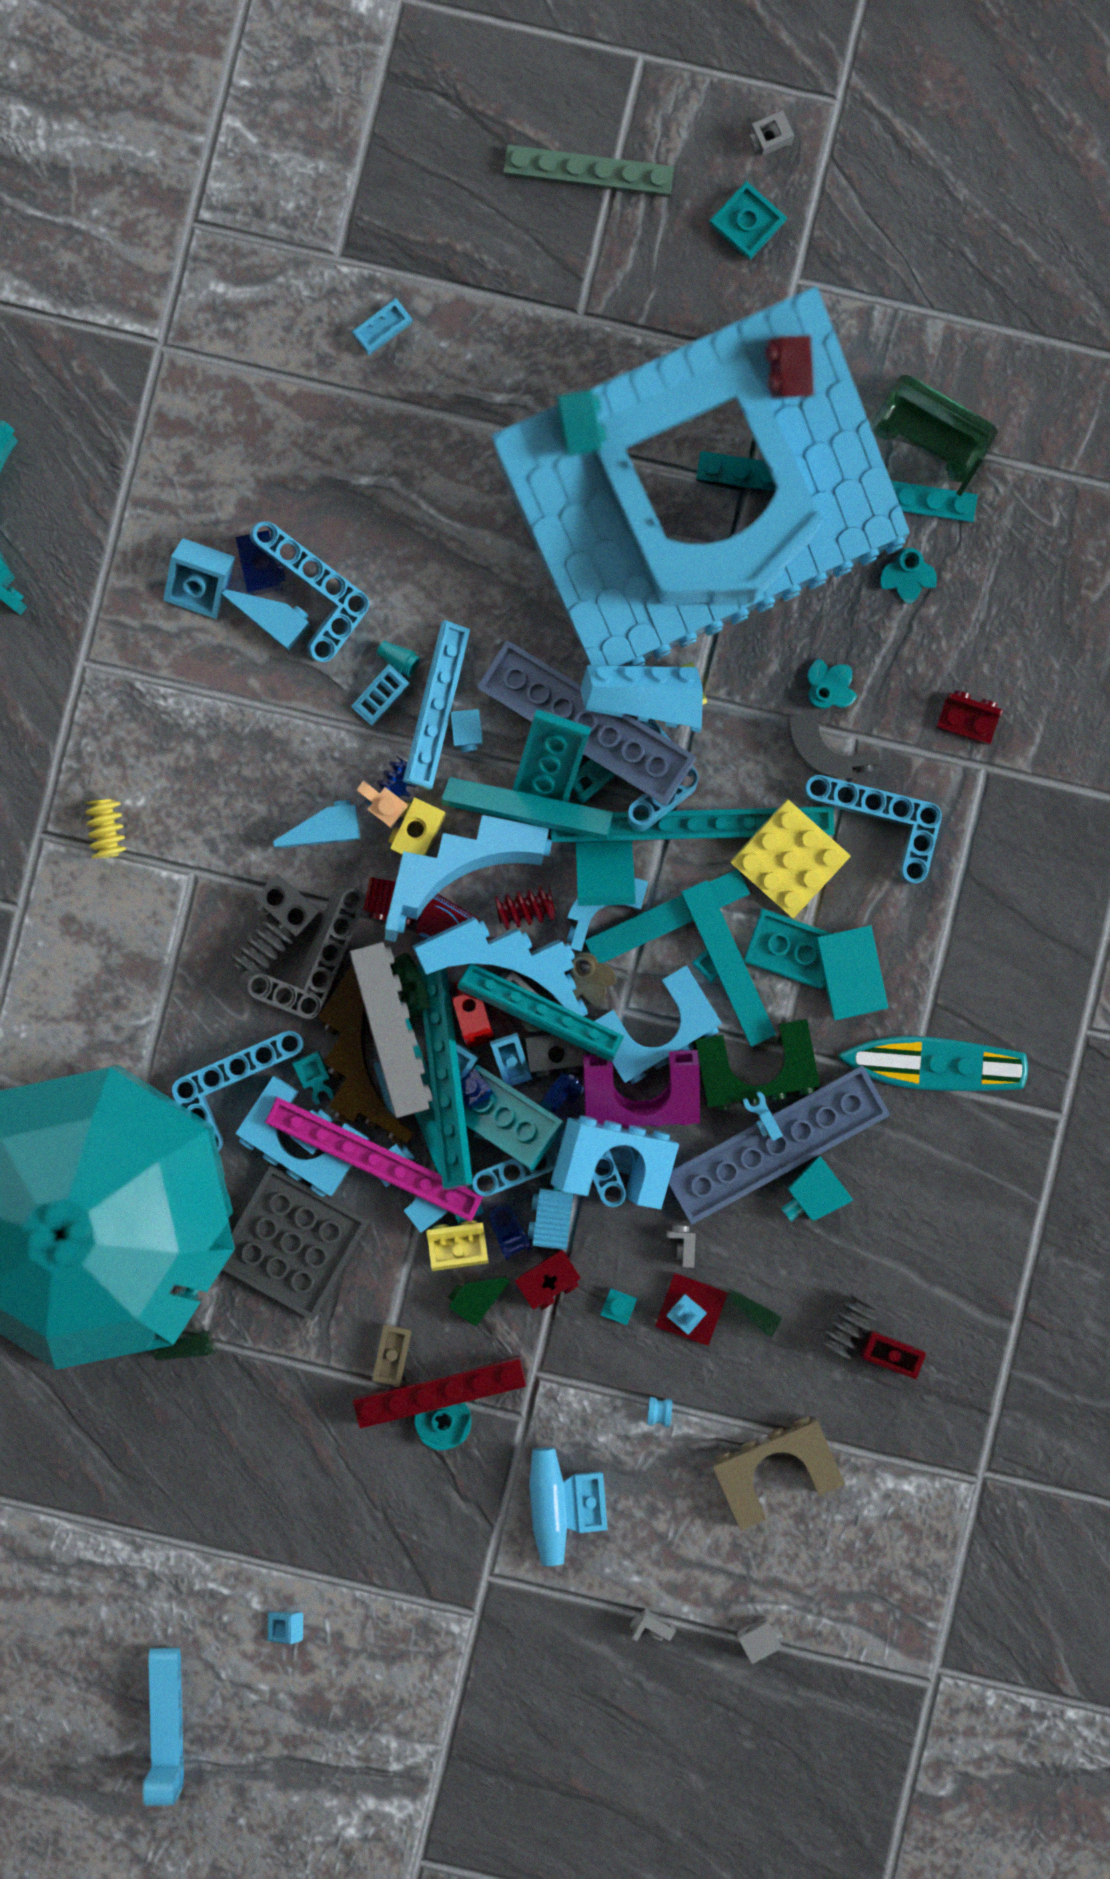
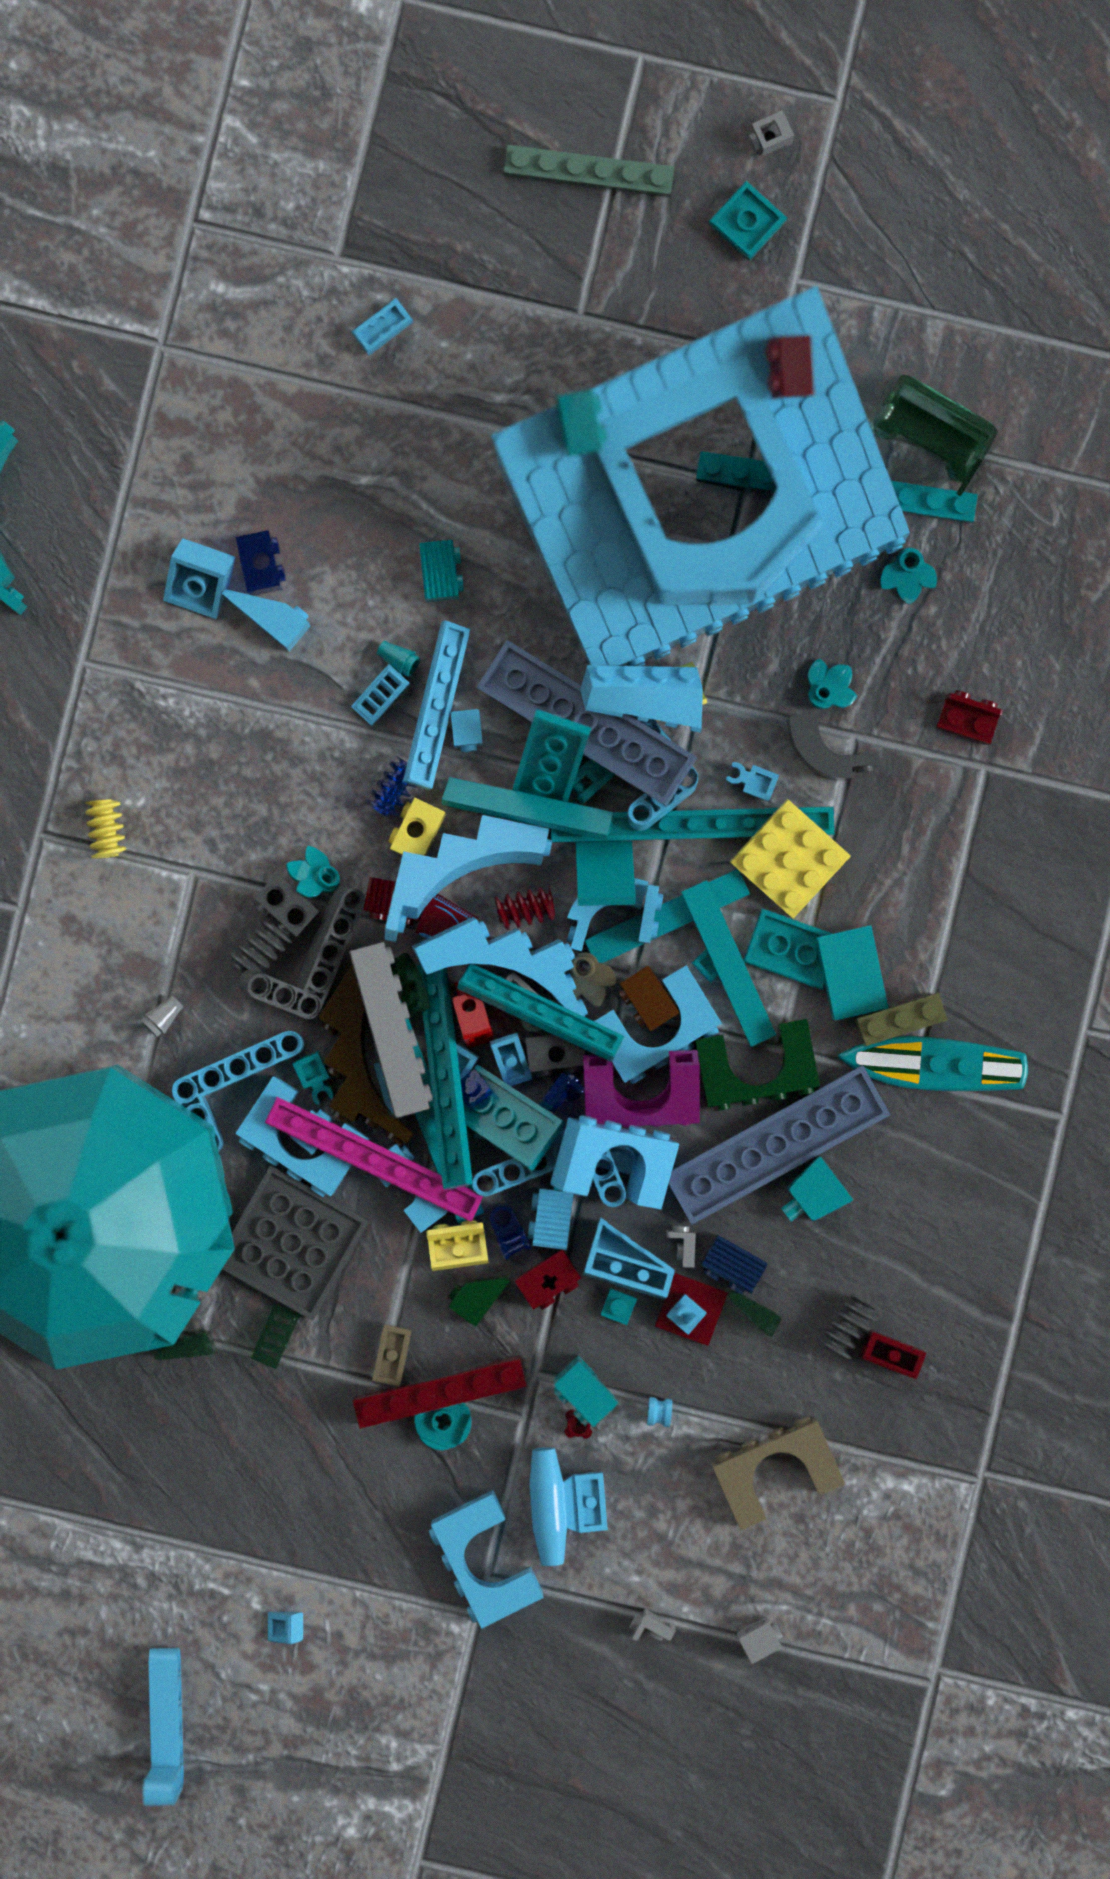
(162, 1016): none -> light grey cone
(264, 1358): none -> clear green slope
(310, 873): none -> teal plate
(317, 583): medium azure beam -> none
(328, 826): medium azure slope -> none
(384, 805): light nougat plate -> none
(439, 570): none -> teal brick
(487, 1599): none -> medium azure arch
(573, 1430): none -> dark red plate
(584, 1391): none -> teal brick
(626, 1264): none -> medium azure wedge
(648, 926): none -> medium azure plate
(648, 999): none -> reddish brown brick
(733, 1264): none -> dark blue brick
(757, 782): none -> medium azure plate
(766, 1123): medium azure plate -> none
(885, 812): medium azure beam -> none
(900, 1019): none -> olive brick

